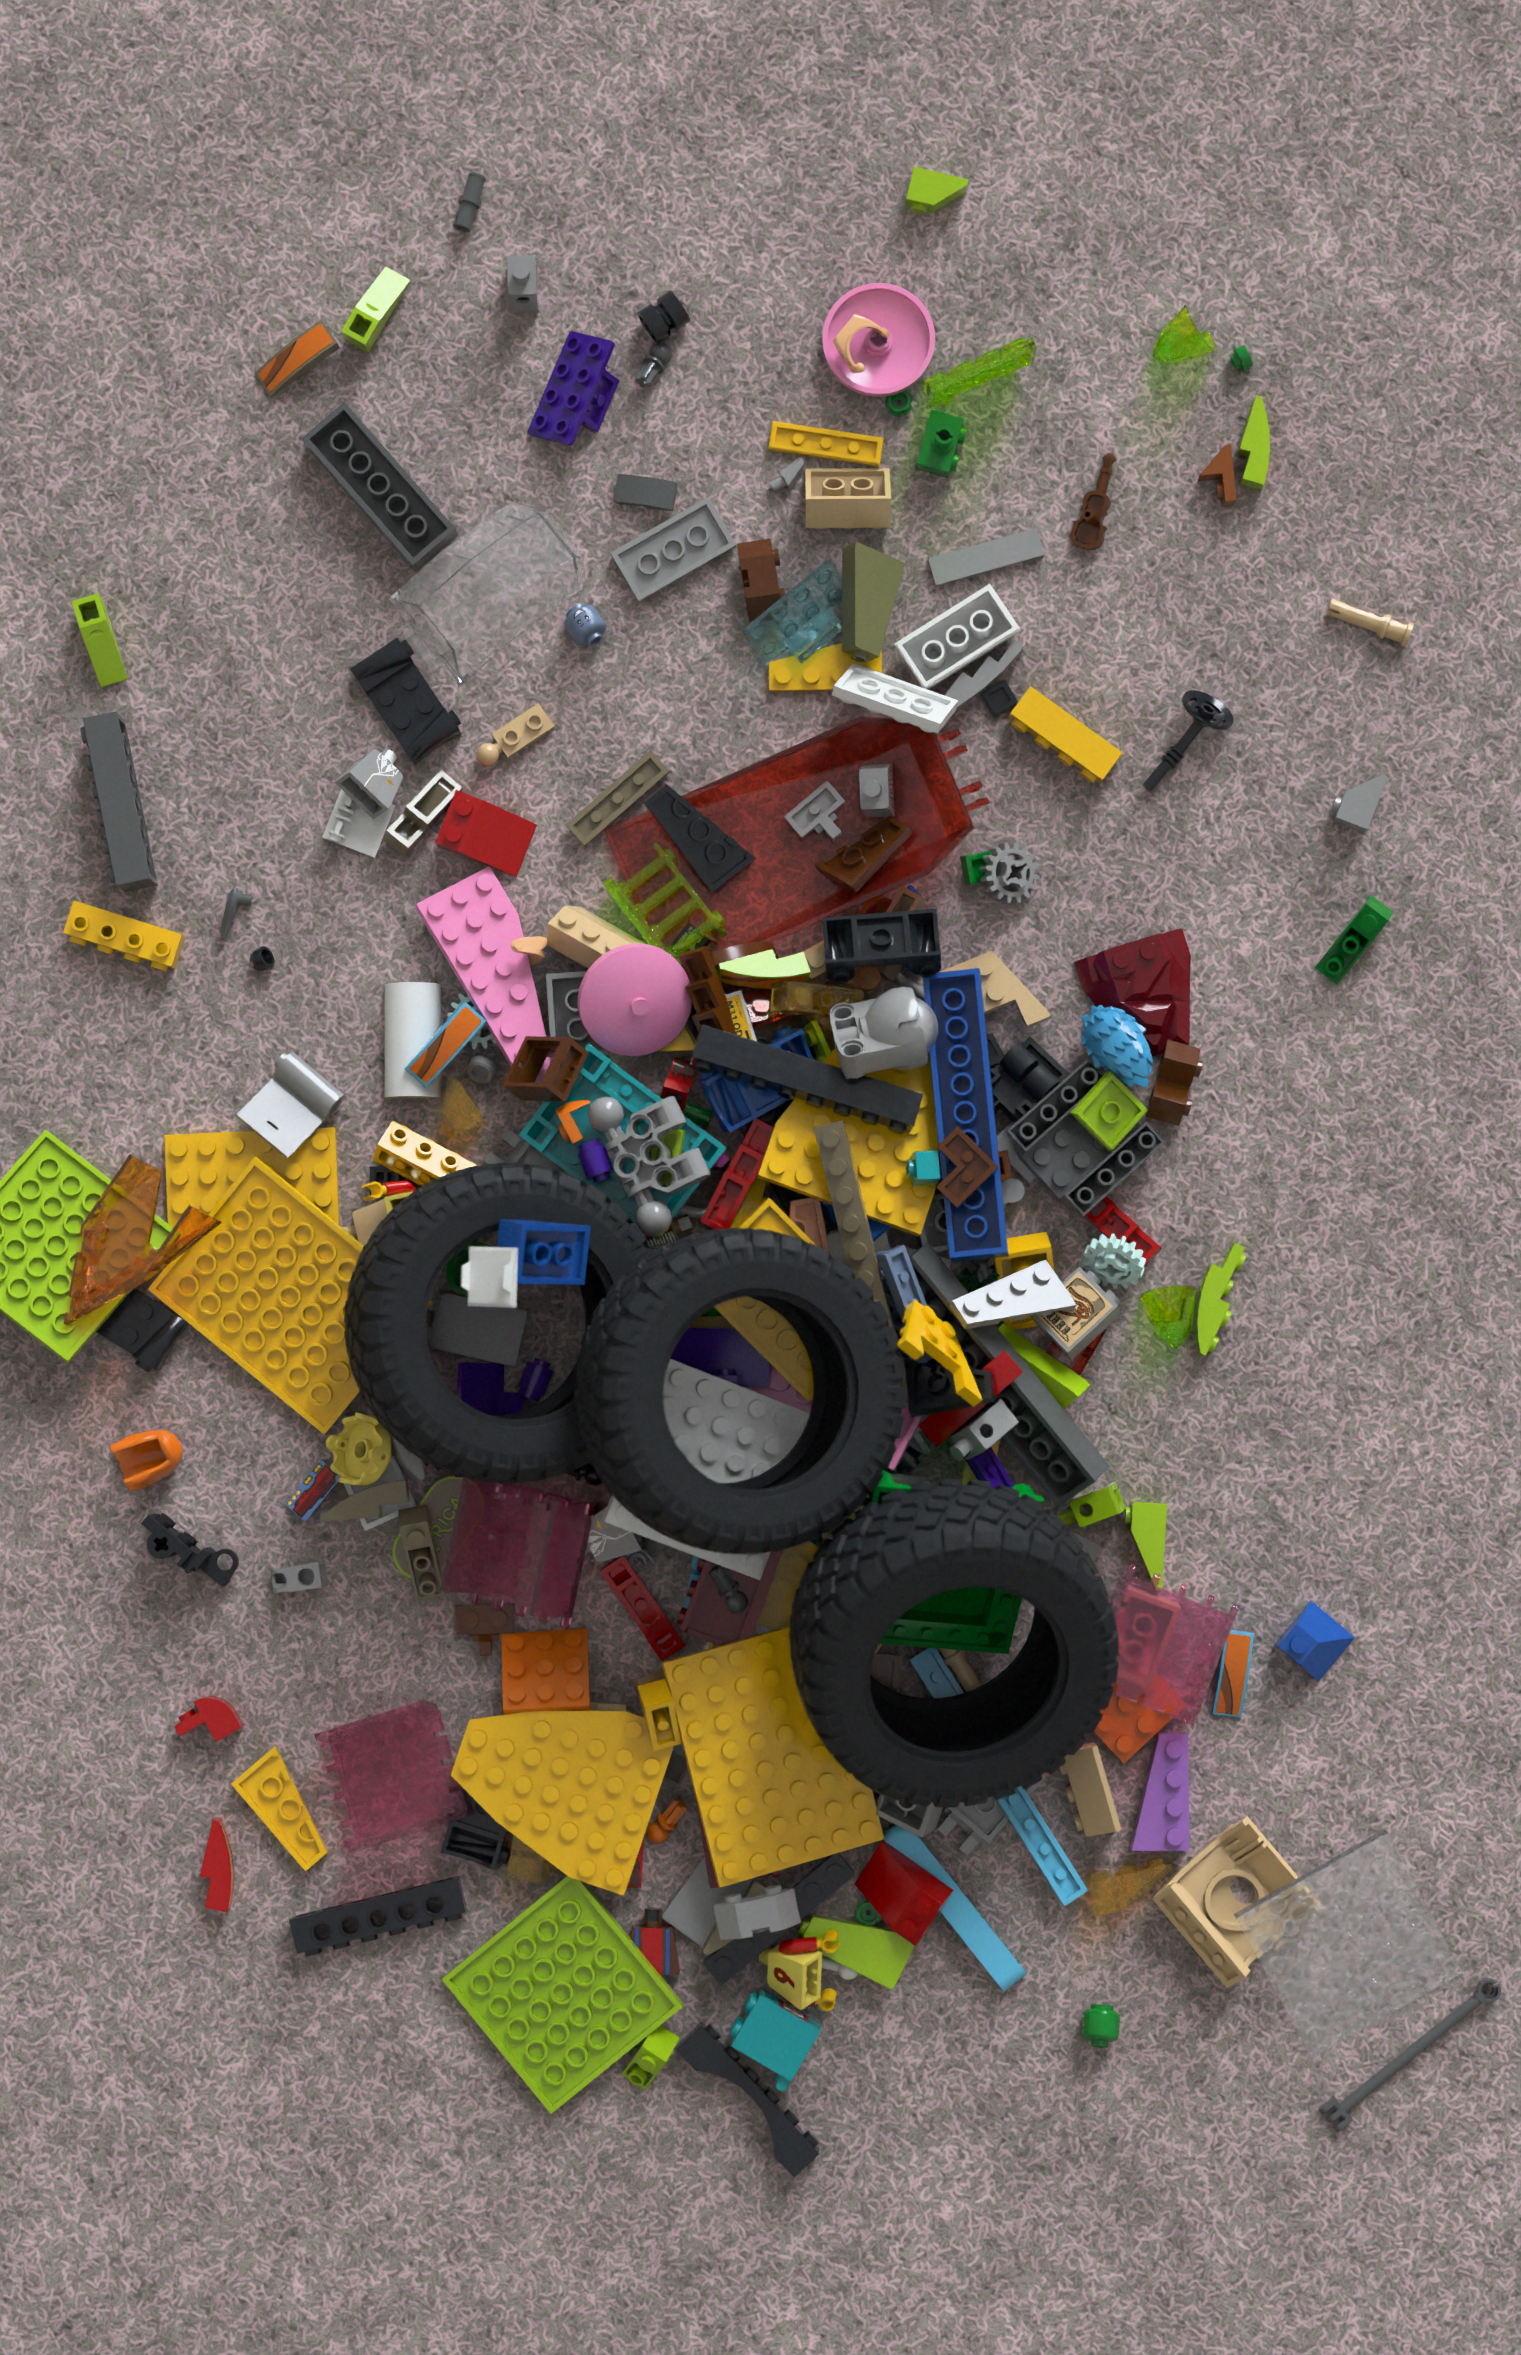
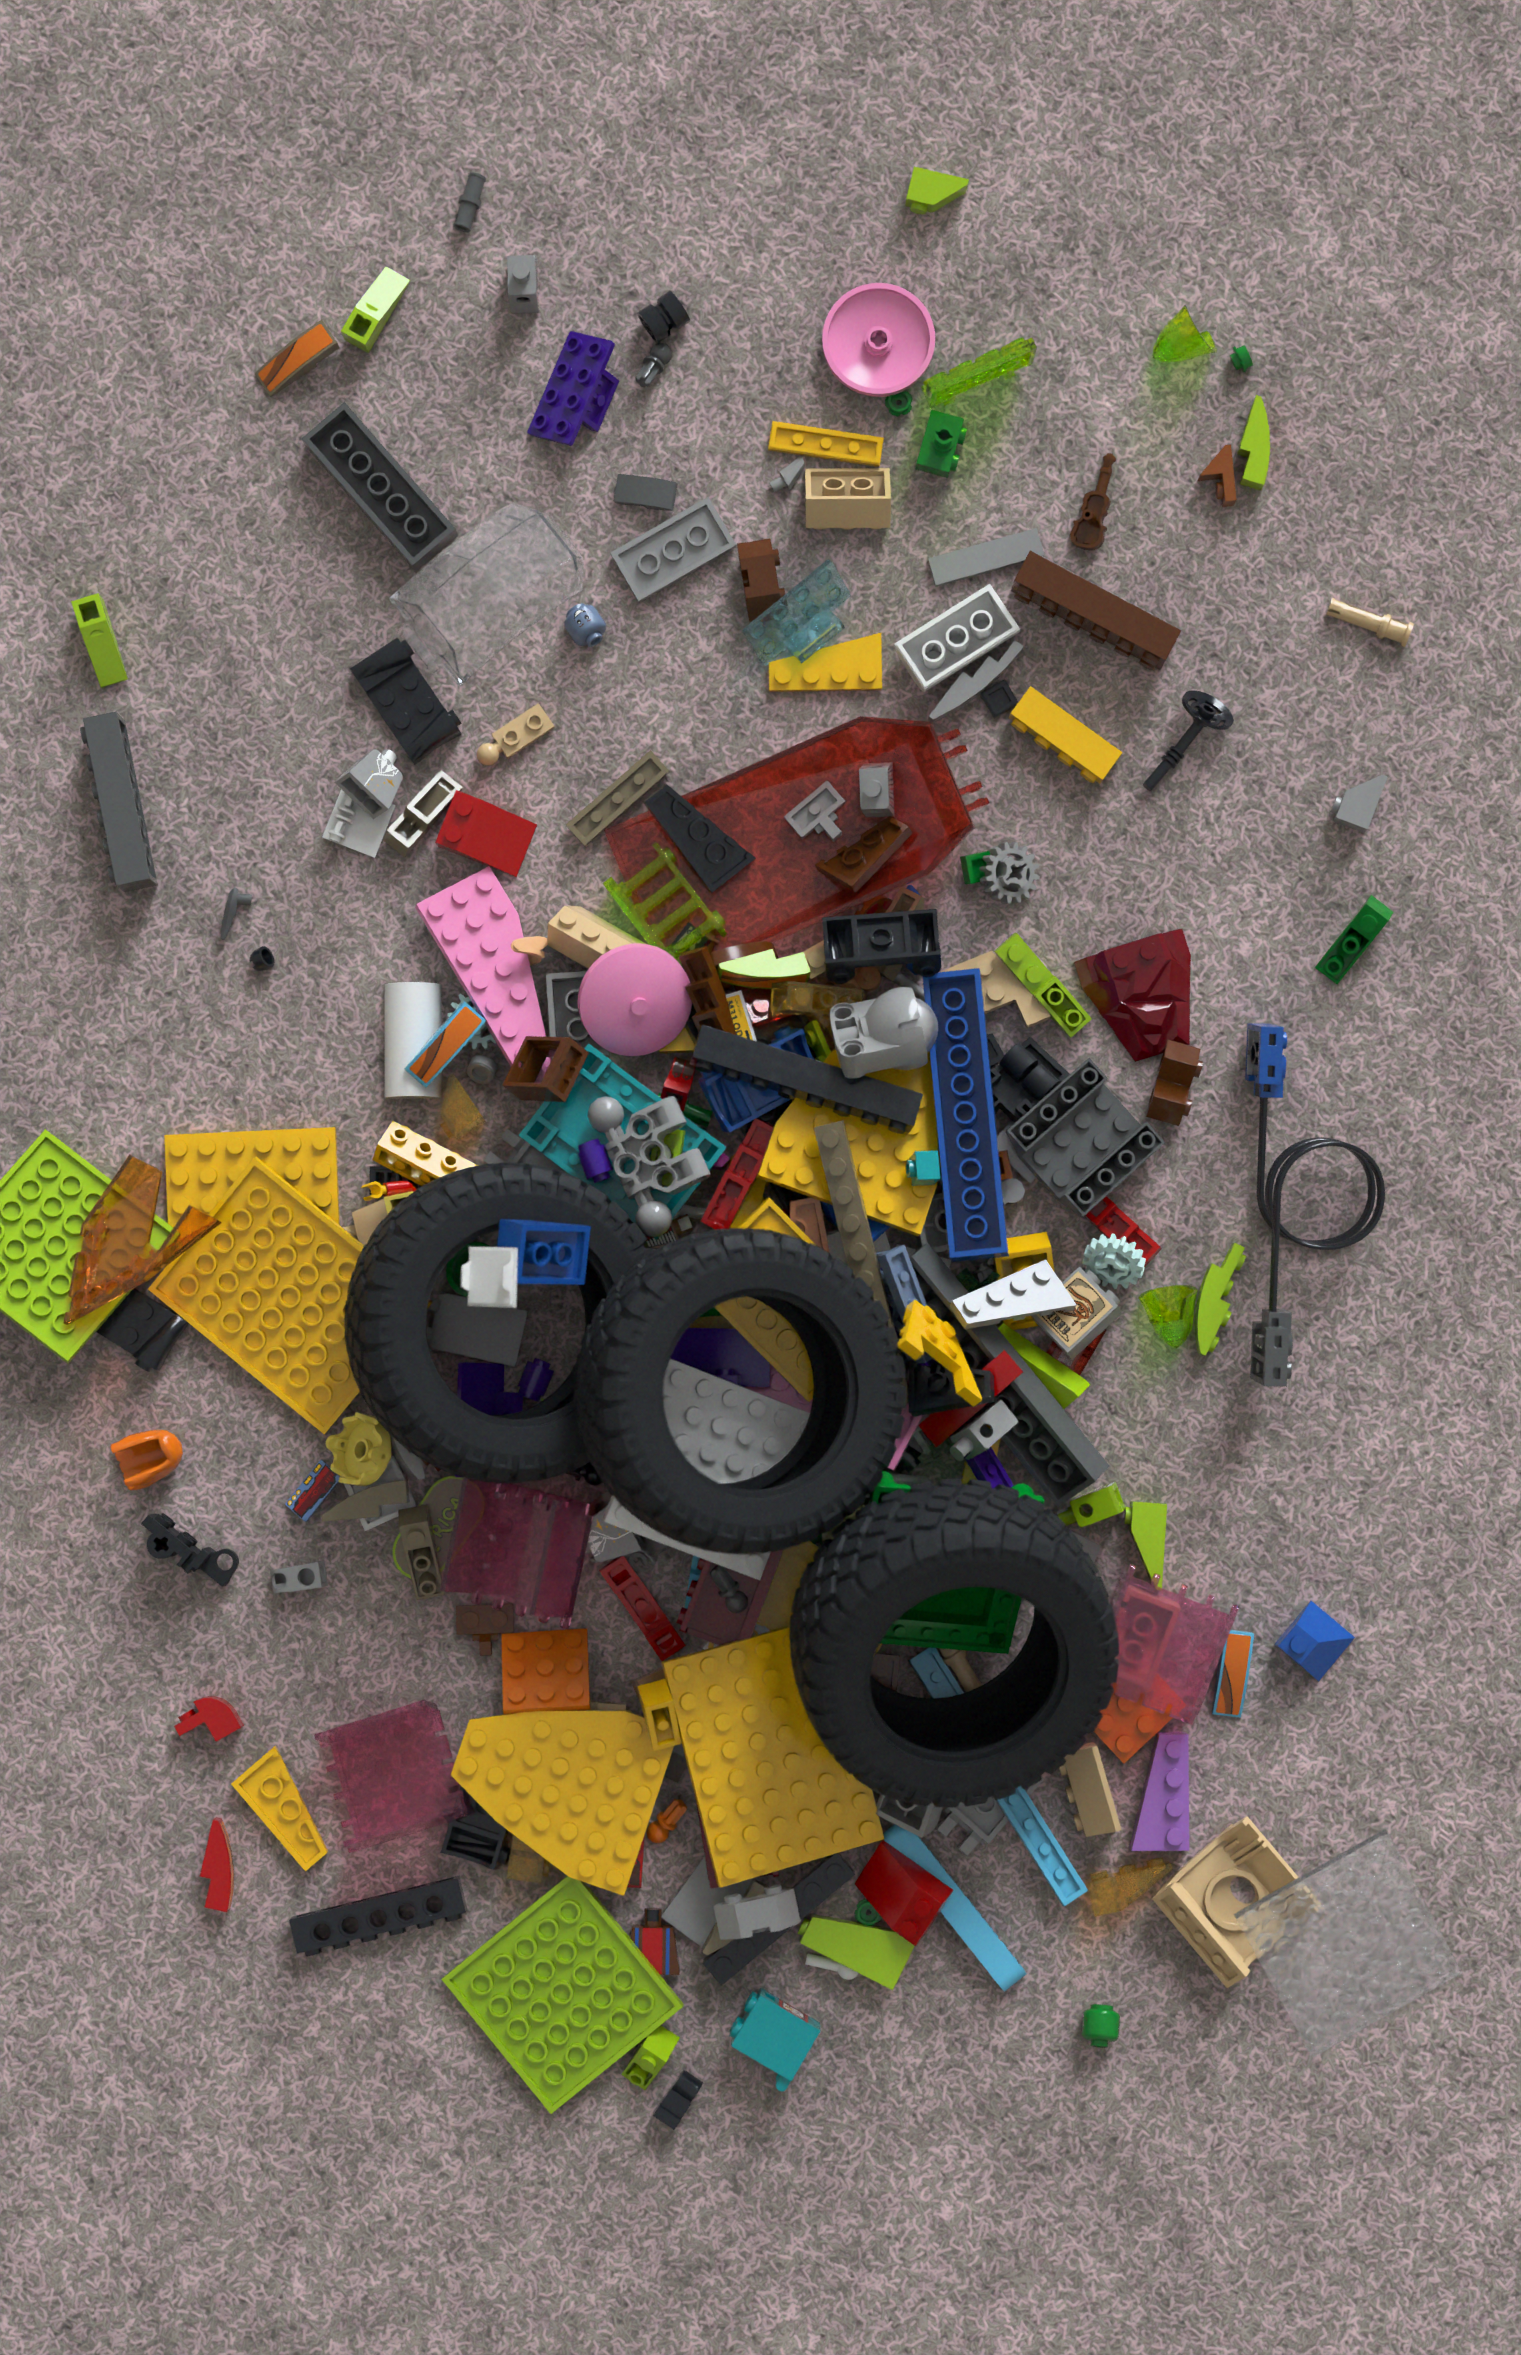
(123, 934): yellow brick -> none
(293, 1103): door -> none
(568, 1128): orange plate -> none
(677, 2099): none -> black leg
(707, 2054): black arch -> none
(797, 1969): light yellow torso -> none
(843, 339): light nougat helmet -> none
(868, 598): olive slope -> none
(894, 698): white plate -> none
(971, 1169): reddish brown plate -> none
(1042, 985): none -> lime slope
(1095, 611): none -> reddish brown brick
(1109, 1111): lime plate -> none
(1117, 1044): dark azure head -> none
(1272, 1336): none -> piece
(1406, 2056): dark grey hinge -> none

